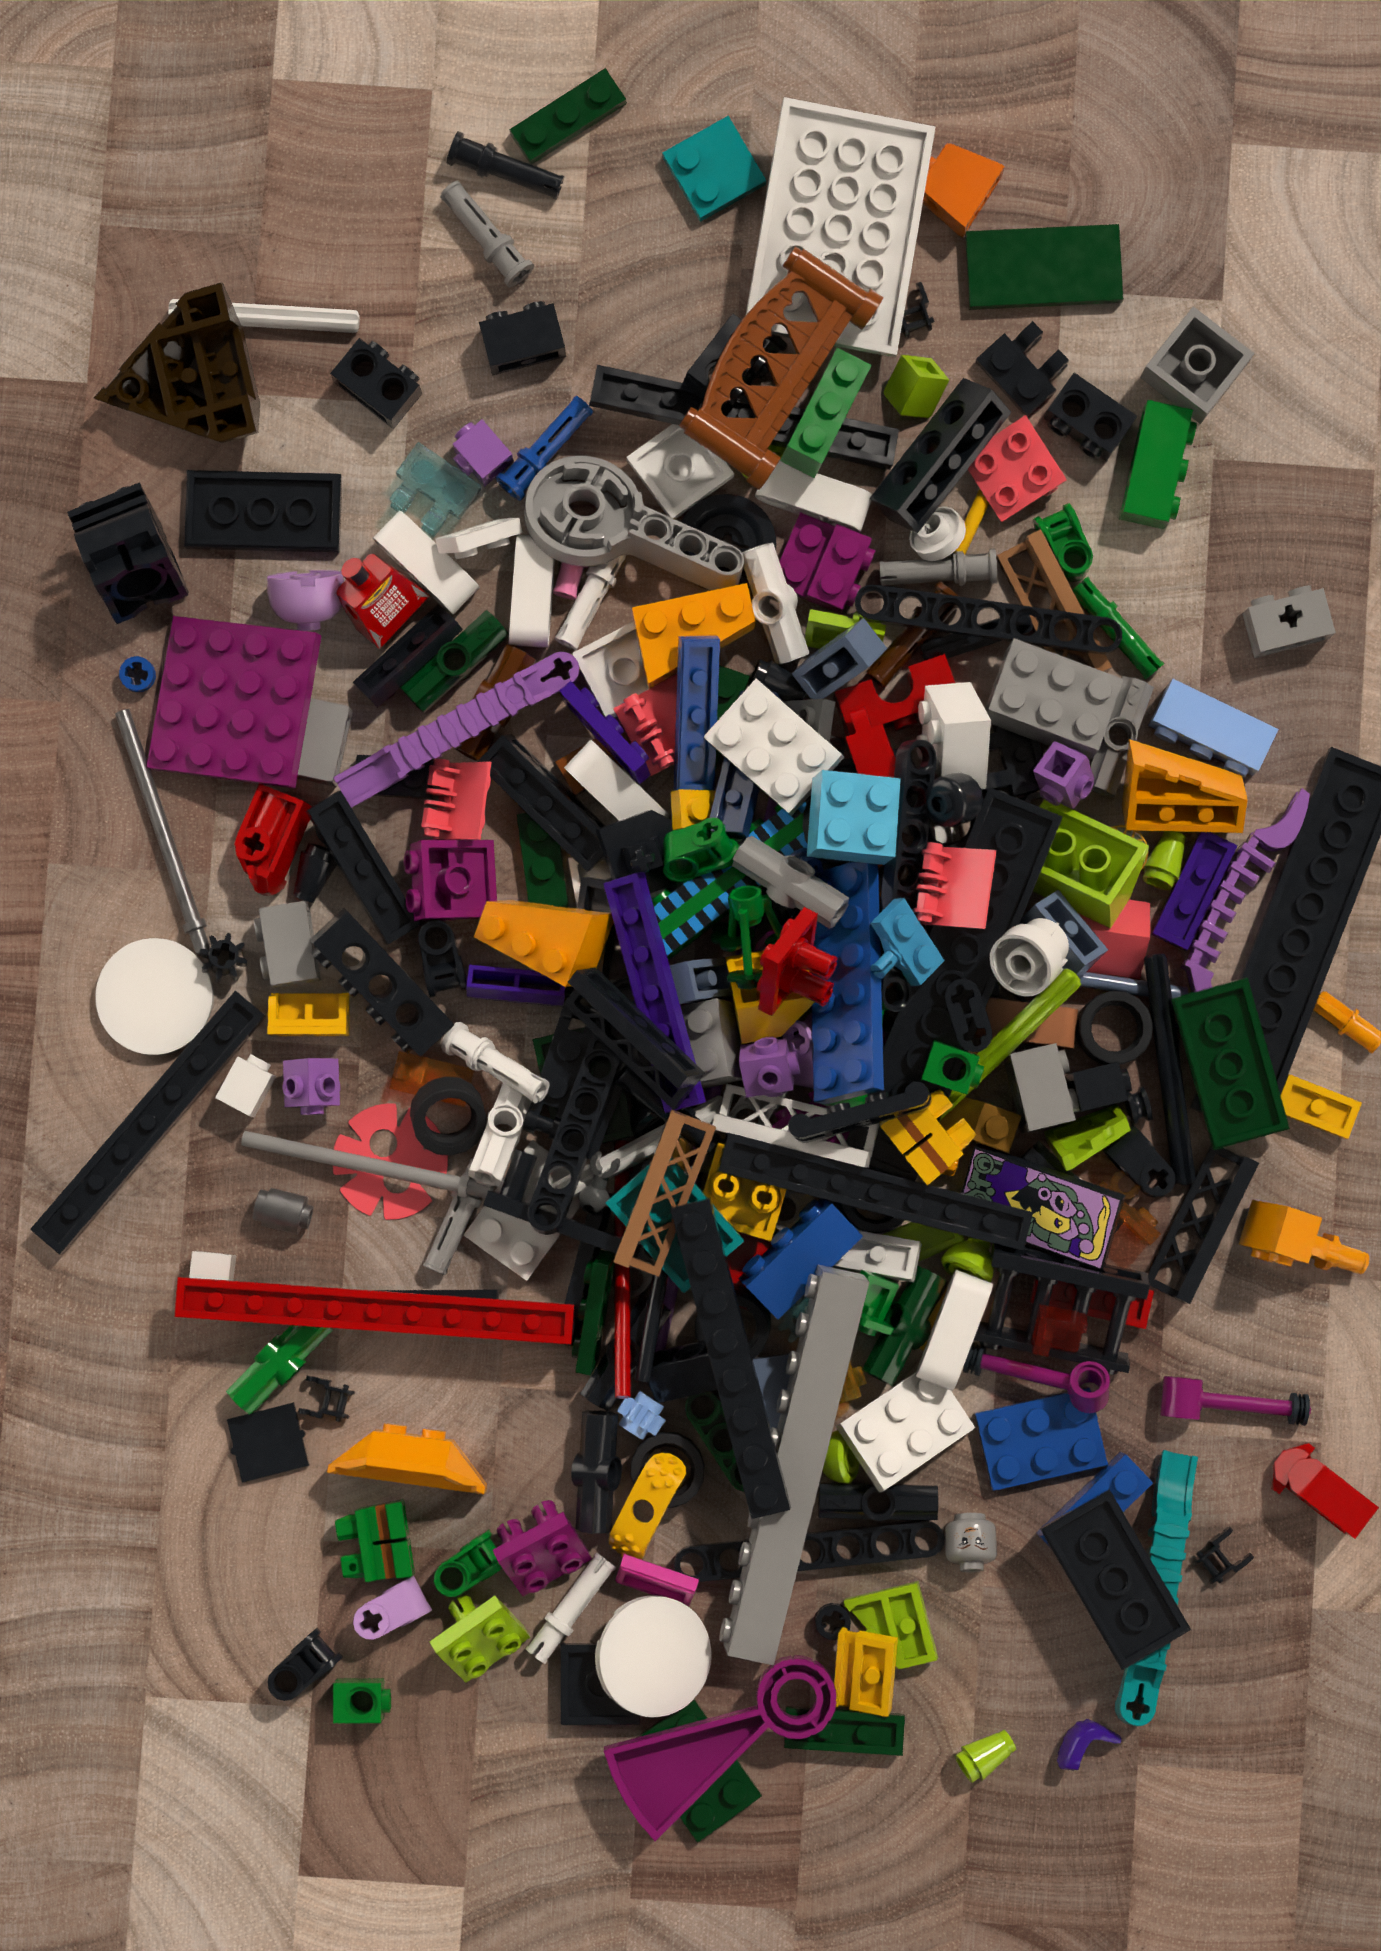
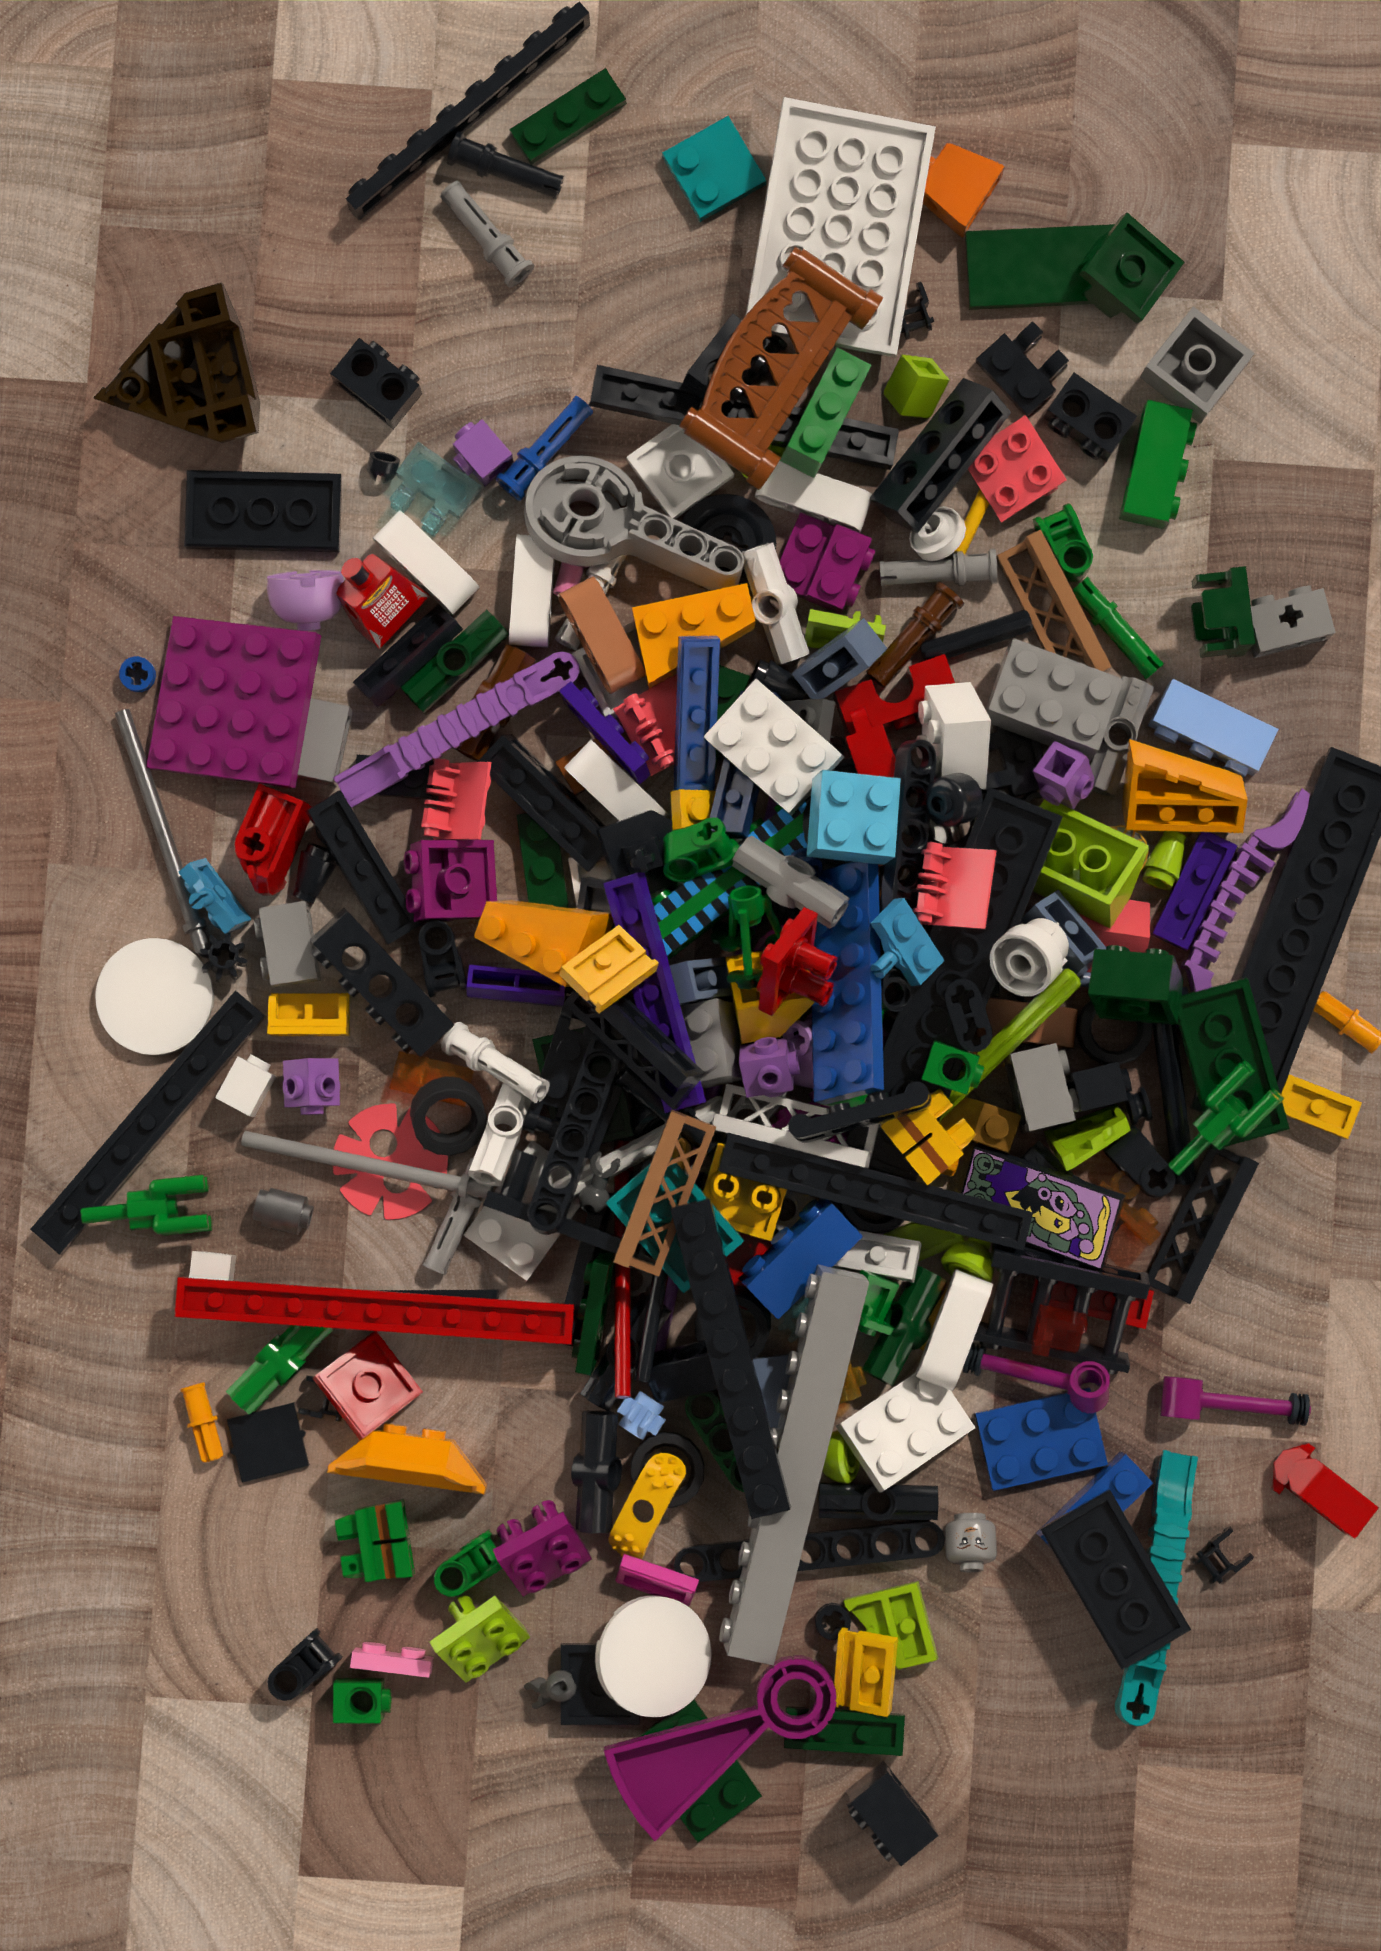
(127, 552): black piece -> none
(156, 1208): none -> green plant
(202, 1422): none -> light orange axle
(211, 892): none -> dark azure plate
(293, 317): white axle -> none
(367, 1385): none -> plate
(376, 1658): none -> bright pink plate
(383, 464): none -> black hinge
(397, 1607): lavender piece -> none
(479, 100): none -> black plate
(493, 534): white plate -> none
(522, 337): black brick -> none
(558, 1687): none -> dark grey arm
(570, 1608): white pin -> none
(601, 635): none -> nougat beam
(608, 968): none -> yellow plate
(891, 1813): none -> black brick
(984, 1755): lime cone -> none
(1007, 615): black beam -> none
(1078, 1739): dark purple hair -> none
(1128, 270): none -> dark green panel
(1135, 985): none -> dark green brick
(1223, 613): none -> dark green panel
(1226, 1116): none -> green plant
(1290, 1235): light orange brick -> none

